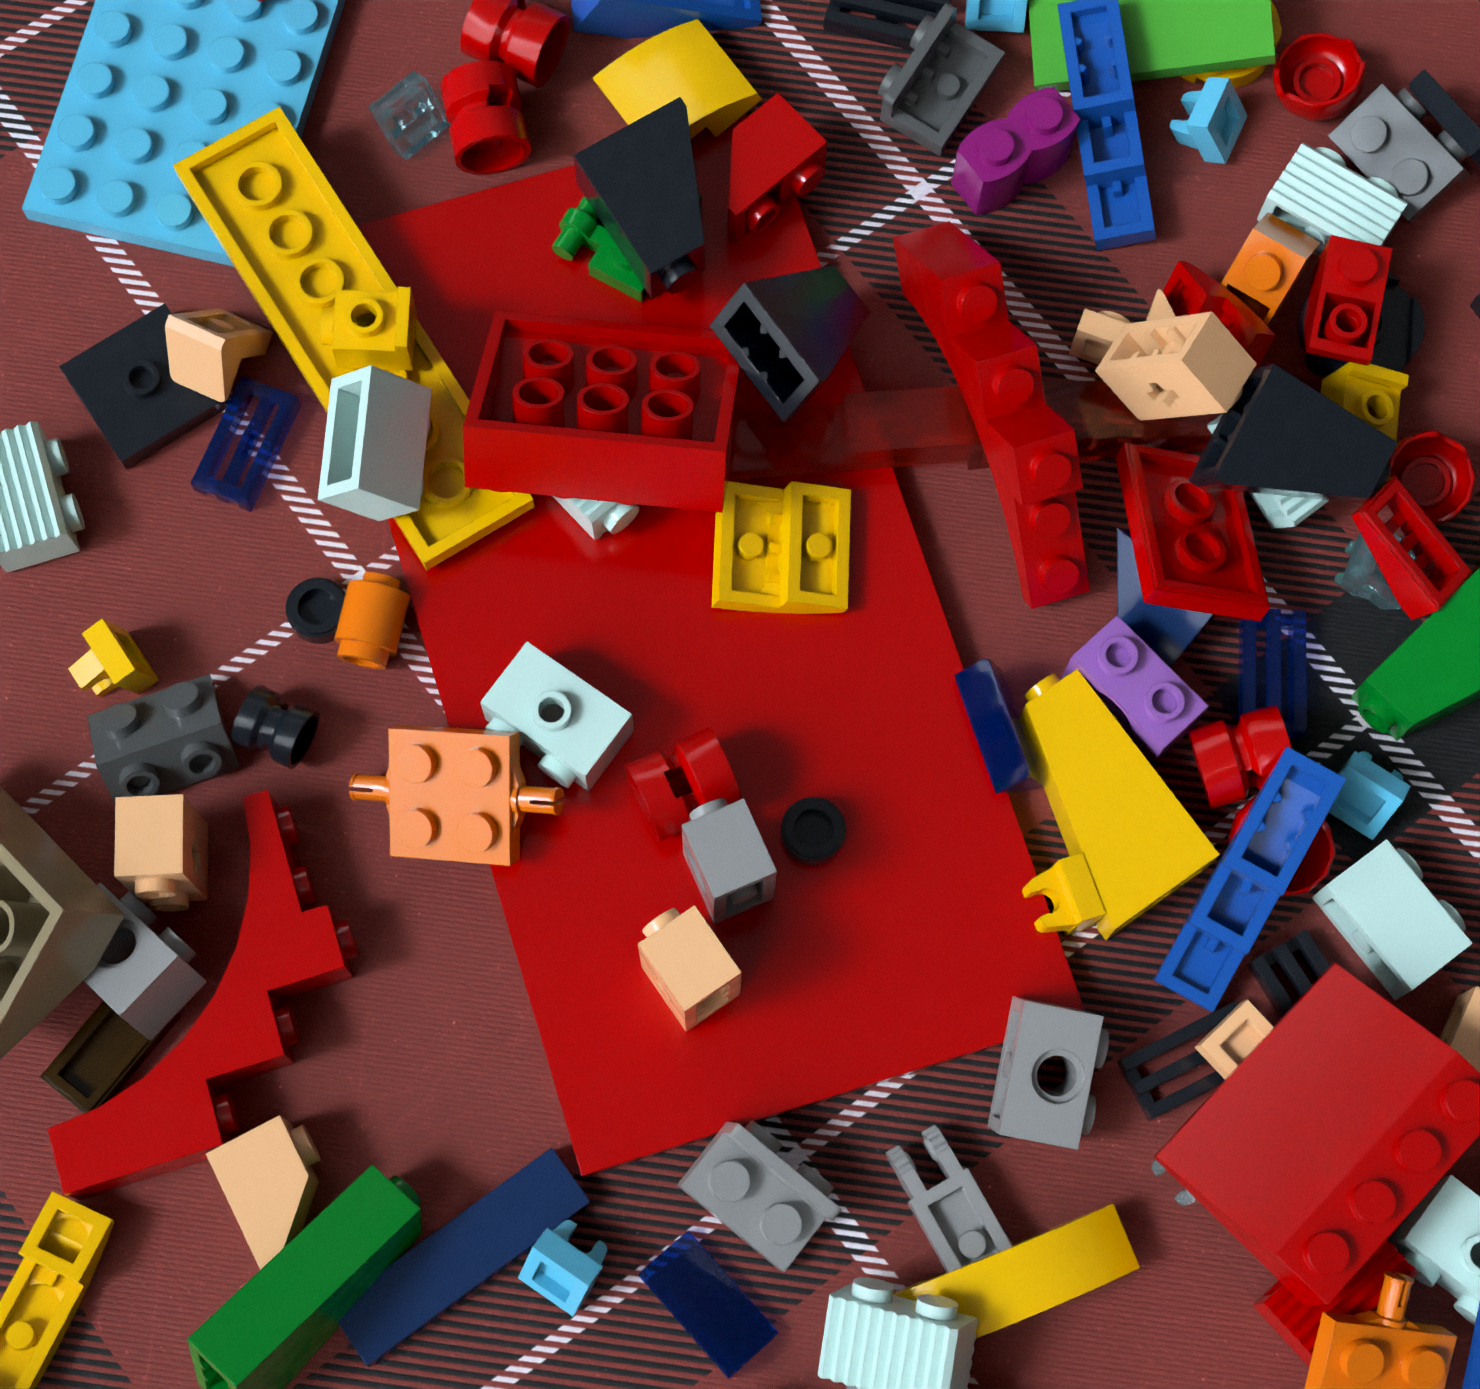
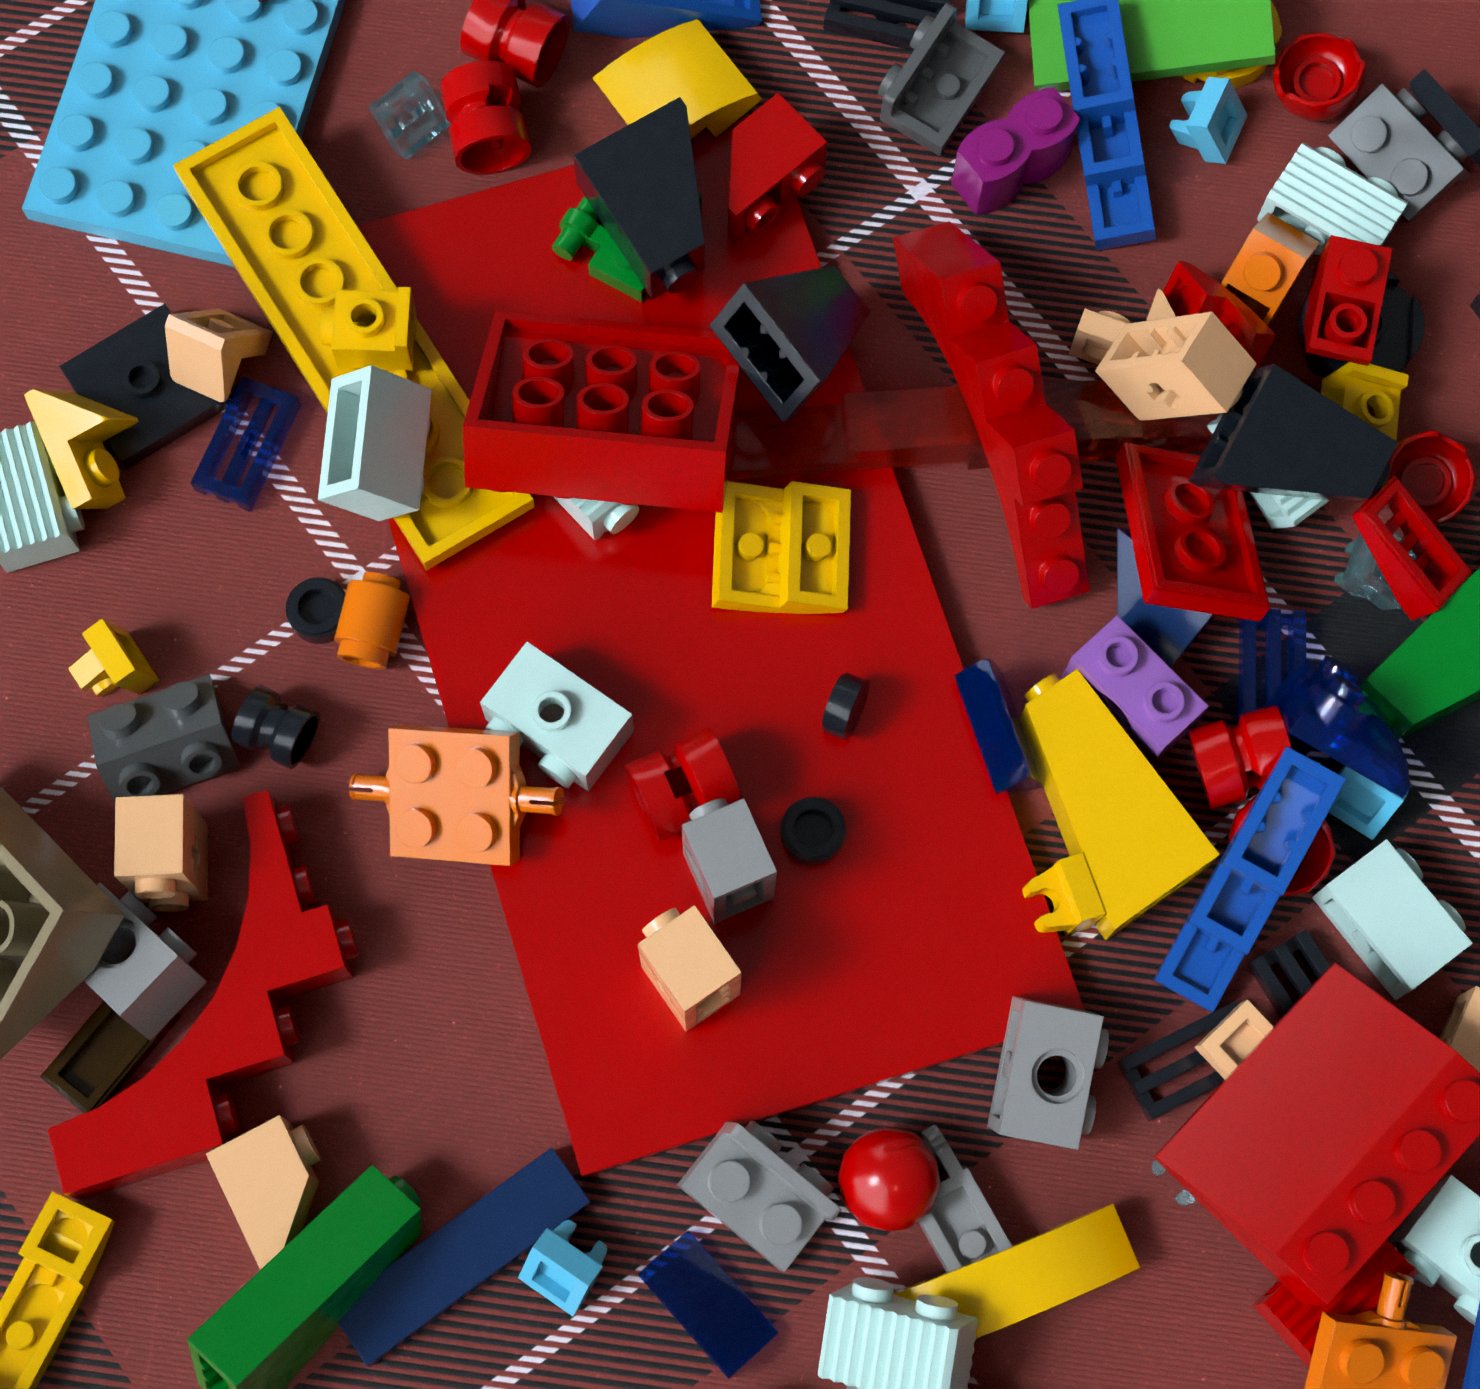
(74, 439): none -> yellow slope
(845, 705): none -> black tile
(889, 1179): none -> red hair
(1340, 720): none -> clear blue slope

